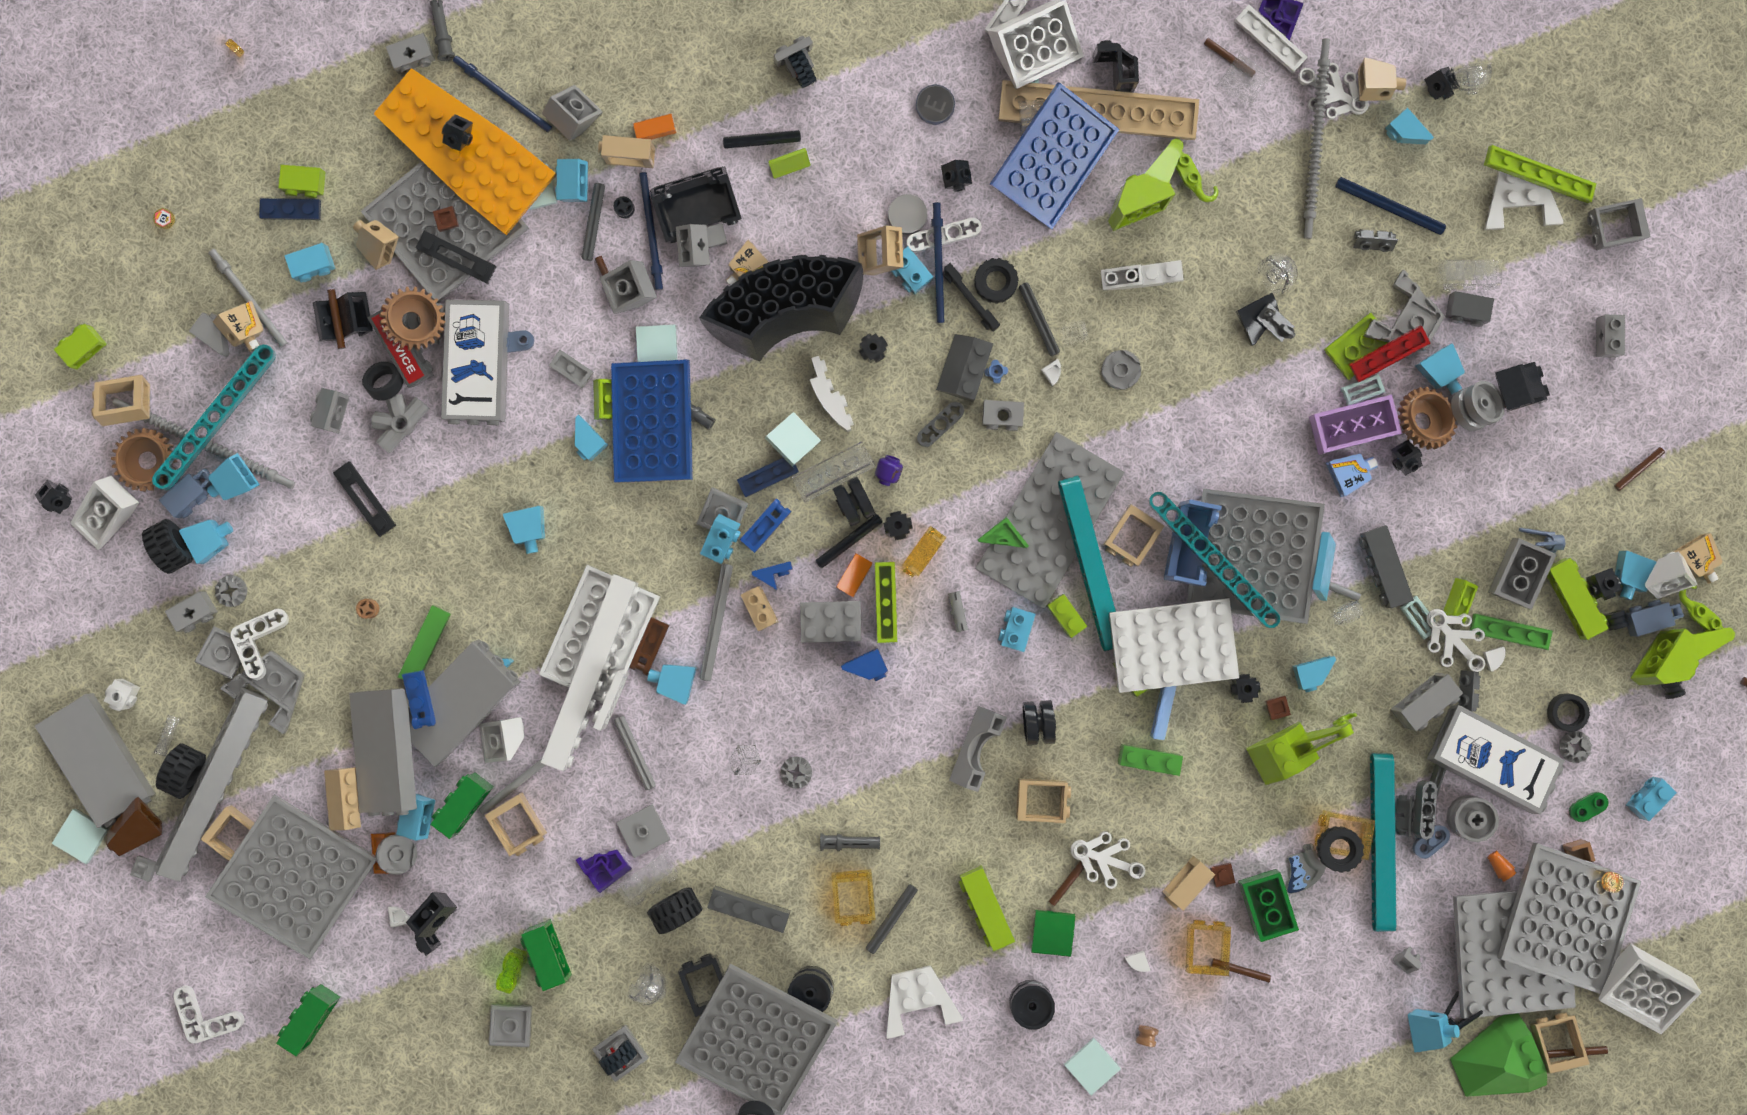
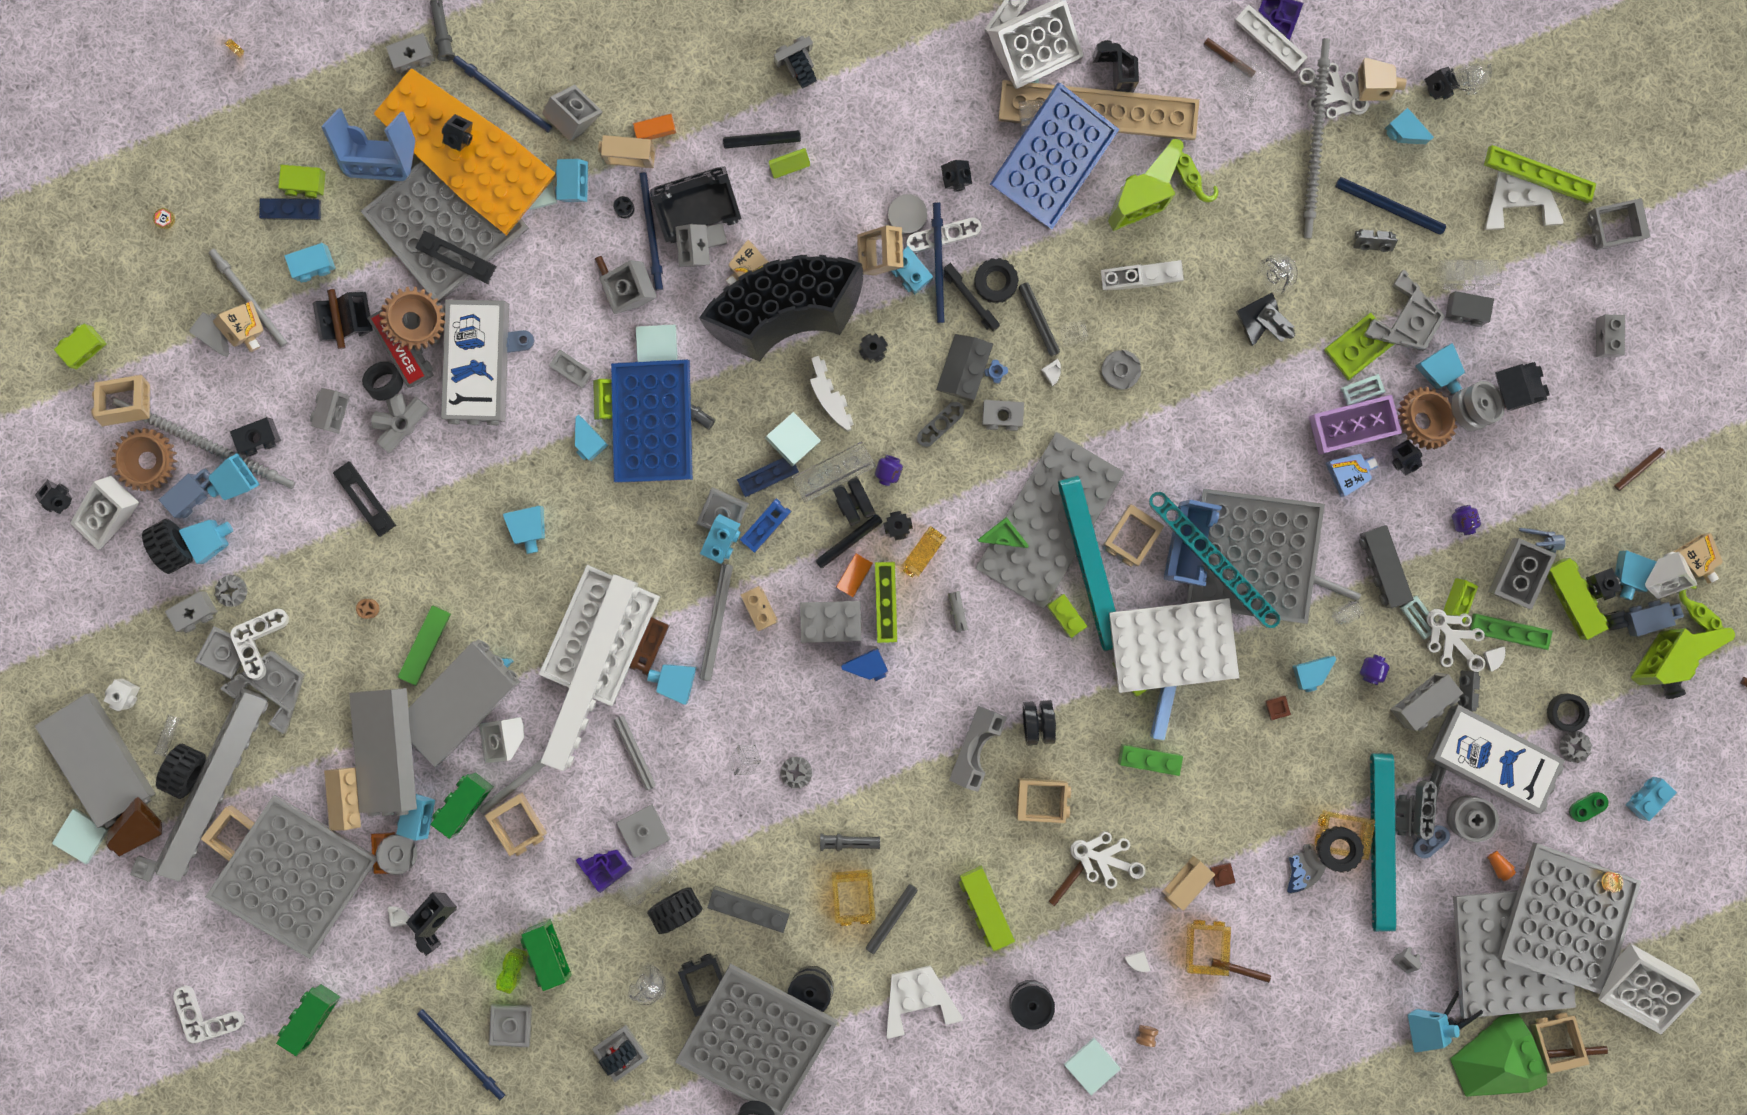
(213, 427): teal beam -> none
(244, 436): none -> black brick
(371, 158): none -> medium blue windscreen
(375, 242): tan torso -> none
(419, 699): blue plate -> none
(446, 219): copper plate -> none
(488, 1082): none -> dark blue bar
(593, 222): dark grey axle -> none
(610, 699): white plate -> none
(767, 574): blue slope -> none
(935, 104): black tile -> none
(1016, 629): medium azure brick -> none
(1053, 933): green slope -> none
(1238, 685): black brick -> none
(1268, 905): green brick -> none
(1292, 751): lime slope -> none
(1324, 566): medium azure tile -> none
(1374, 669): none -> dark purple head
(1389, 353): red tile -> none
(1466, 520): none -> dark purple head
(1580, 849): medium nougat panel -> none

